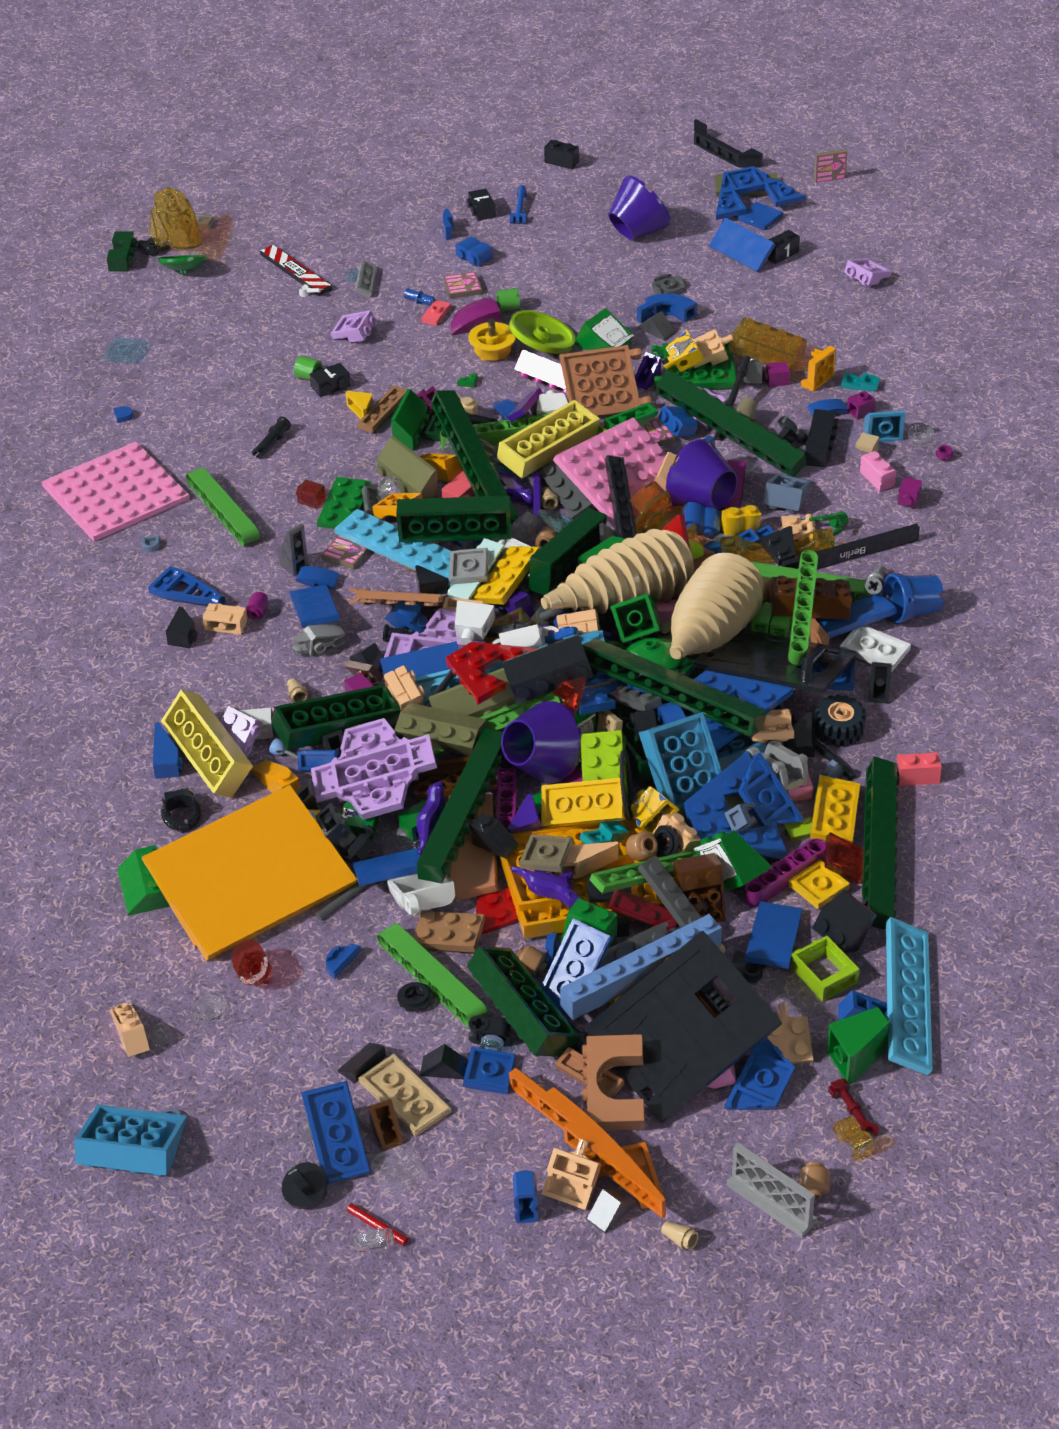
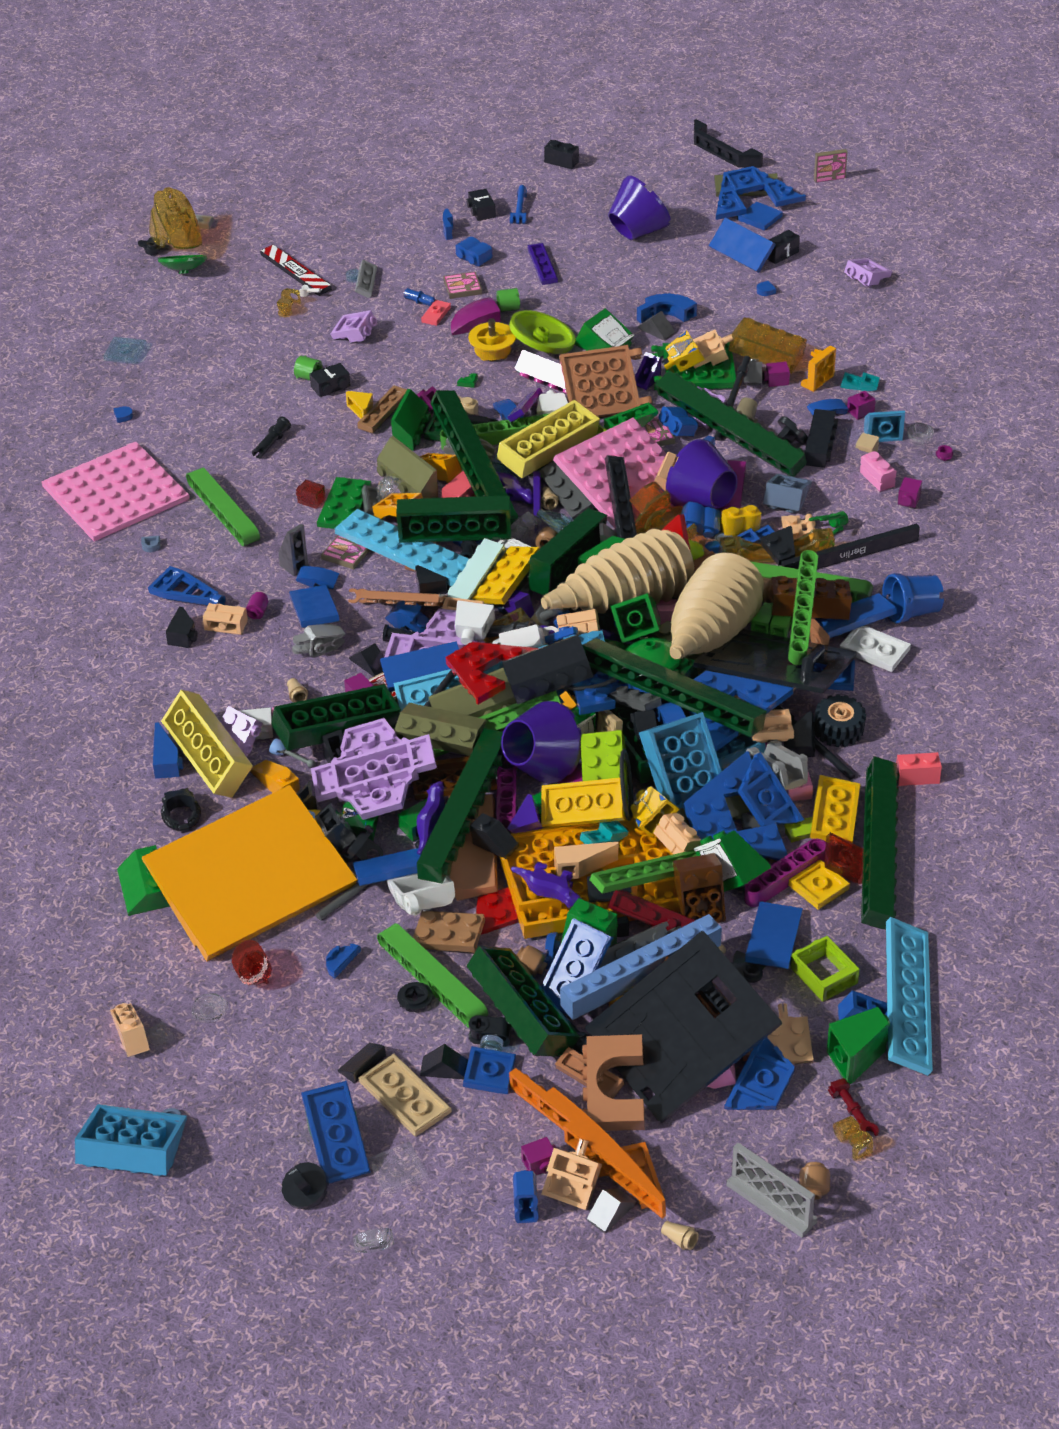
(123, 250): dark green arch -> none
(286, 301): none -> clear yellow leg
(313, 758): blue tile -> none
(367, 670): reddish brown plate -> none
(375, 1223): red bar -> none
(385, 1124): reddish brown slope -> none
(403, 687): light nougat brick -> none
(468, 566): light grey tile -> none
(537, 1155): none -> magenta brick
(542, 264): none -> dark purple tile
(546, 853): dark tan tile -> none
(571, 692): clear red slope -> none
(641, 846): medium nougat head -> none
(661, 834): black gear -> none
(668, 284): dark grey tile -> none
(668, 892): dark grey plate -> none
(739, 817): sand blue panel -> none
(765, 289): none -> blue tile
(833, 770): sand blue tile -> none
(845, 922): black slope -> none
(876, 580): light grey pin -> none
(879, 682): black slope -> none

